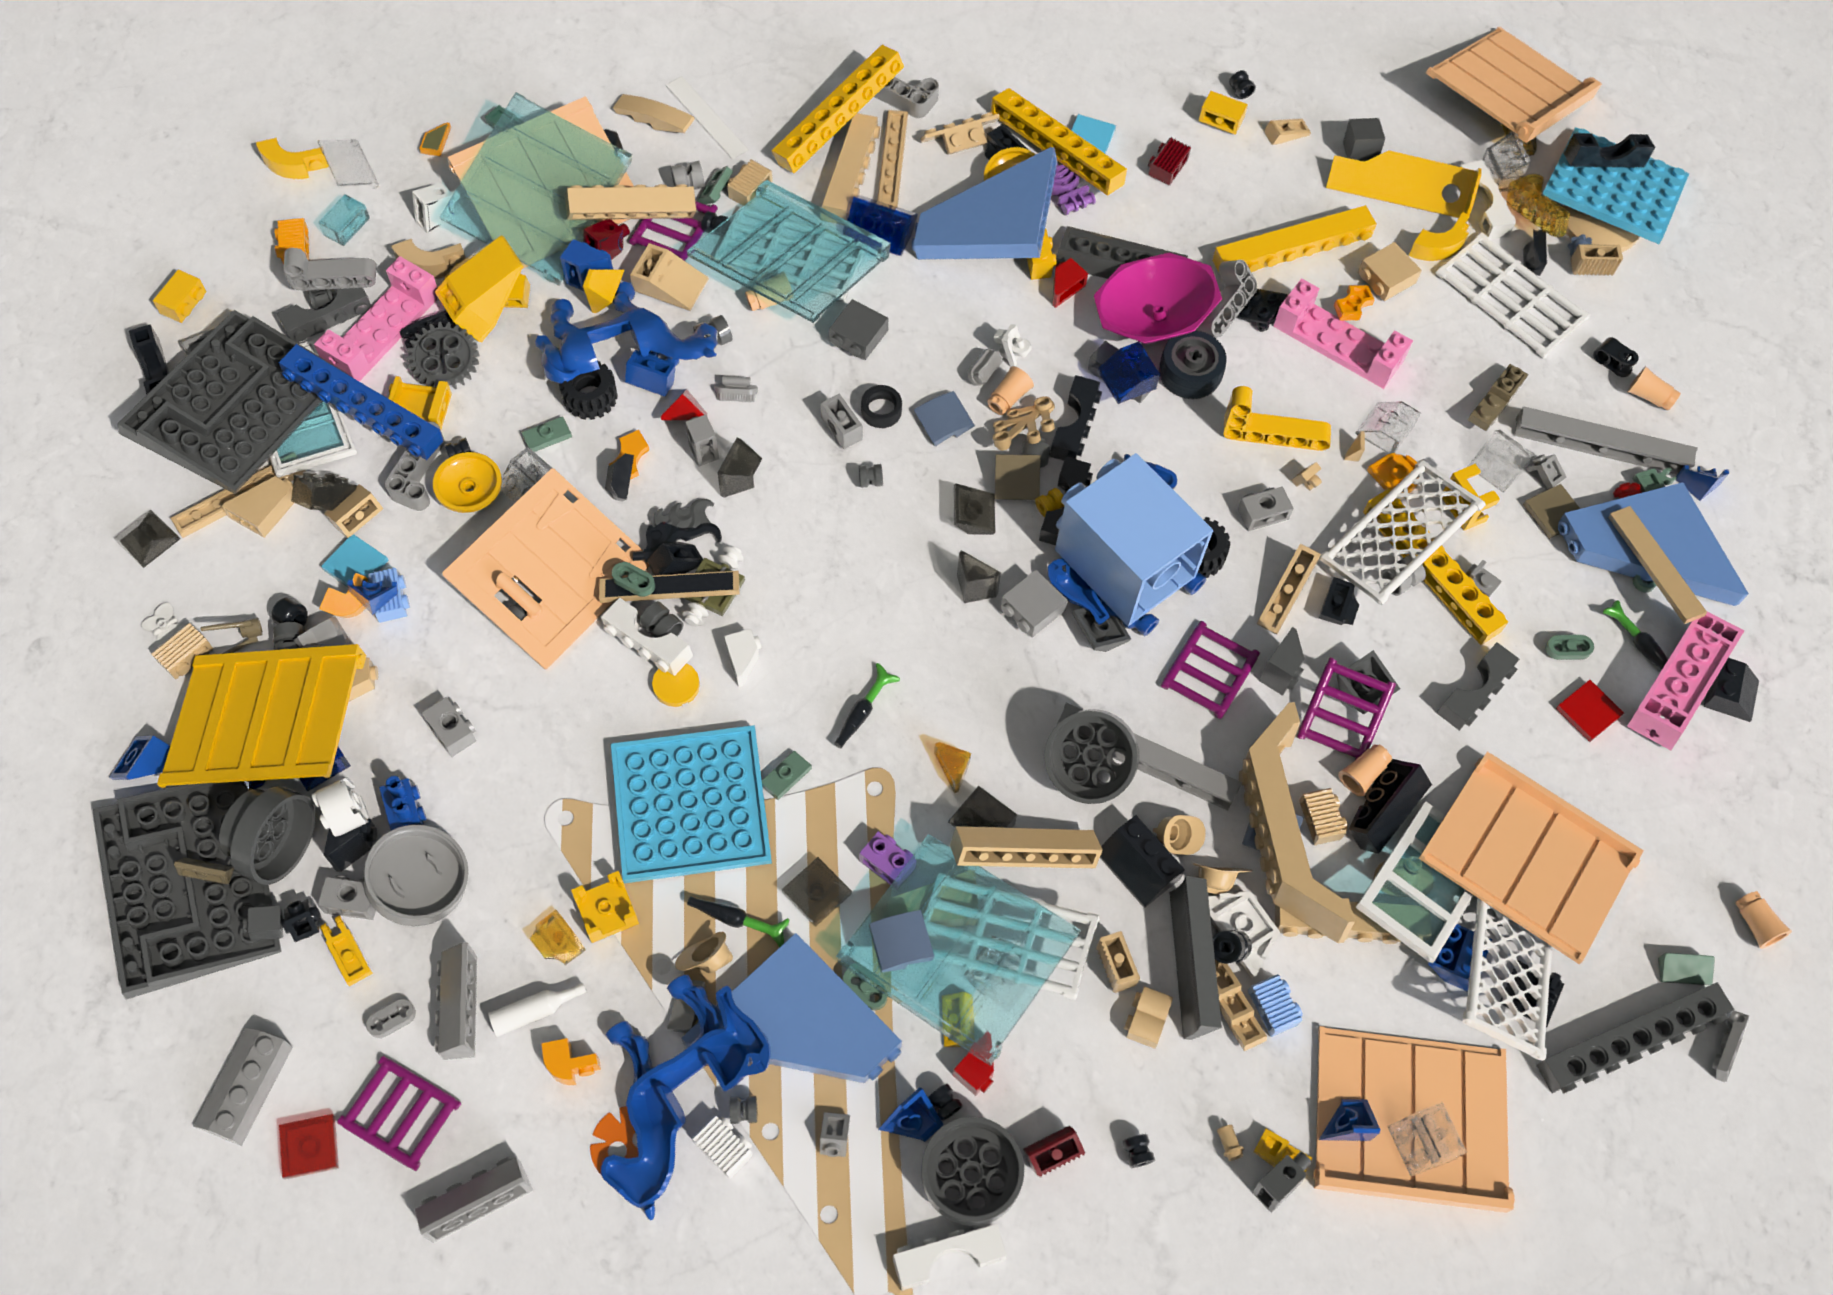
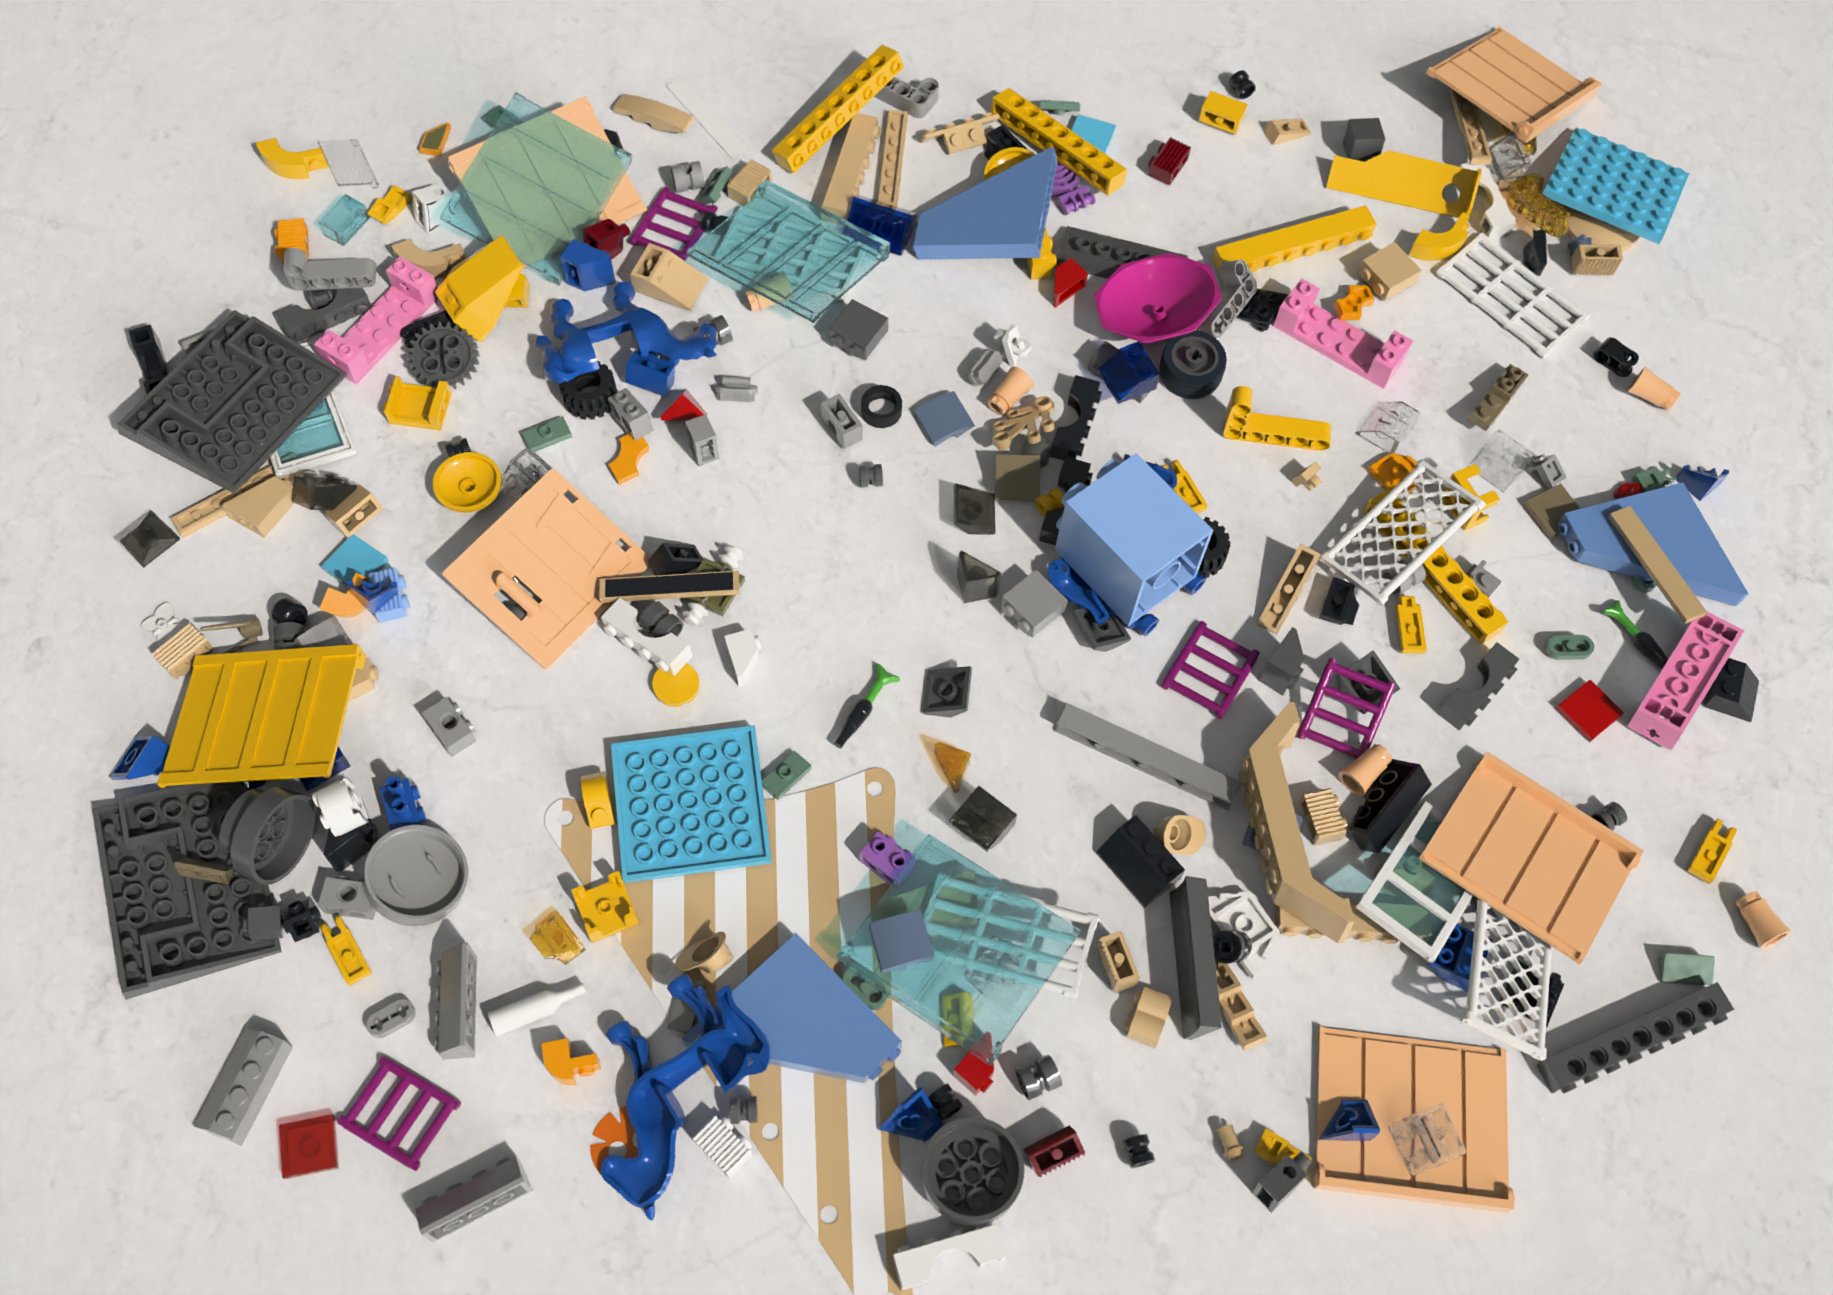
(179, 296): yellow brick -> none
(335, 381): blue brick -> none
(392, 205): none -> yellow slope
(410, 481): light grey beam -> none
(597, 800): none -> yellow brick
(601, 287): yellow slope -> none
(619, 477): black slope -> none
(630, 202): tan brick -> none
(630, 414): none -> light grey brick
(635, 579): sand green plate -> none
(678, 525): piece -> none
(737, 918): black piece -> none
(738, 469): clear smoke slope -> none
(816, 891): clear smoke plate -> none
(834, 1134): light grey bracket -> none
(947, 691): none -> dark grey slope
(1025, 847): tan brick -> none
(1047, 1075): none -> dark grey wheel
(1059, 106): none -> sand green plate
(1062, 767): dark grey wheel -> none
(1187, 489): none -> yellow hinge
(1218, 878): tan piece -> none
(1255, 516): light grey brick -> none
(1275, 1005): light blue brick -> none
(1357, 448): tan slope -> none
(1410, 626): none -> yellow hinge
(1471, 129): none -> tan tile
(1603, 440): light grey tile -> none
(1611, 816): none -> dark grey wheel
(1630, 152): black arch -> none
(1712, 852): none -> yellow hinge
(1731, 1042): light grey hinge -> none

